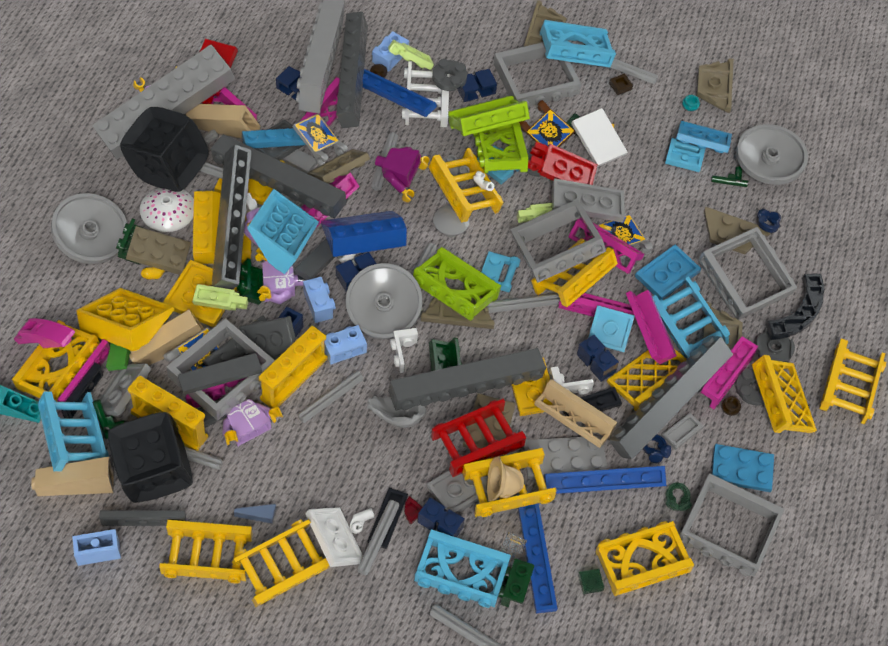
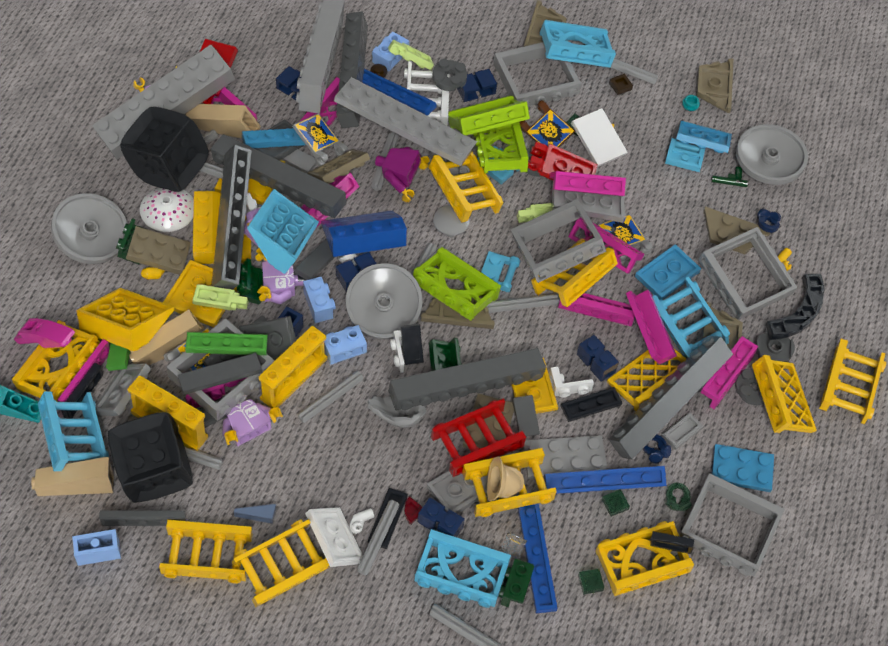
(105, 421): dark green hose -> none
(226, 343): none -> bright green tile
(405, 121): none -> light grey plate
(411, 344): none -> black tile
(485, 185): white arm -> none
(526, 415): none -> dark grey tile
(578, 412): tan fence -> none
(588, 183): none -> dark pink fence
(612, 327): medium azure plate -> none
(615, 502): none -> clear green plate
(672, 542): none -> black tile
(731, 405): dark brown plate -> none
(783, 256): none -> yellow arm

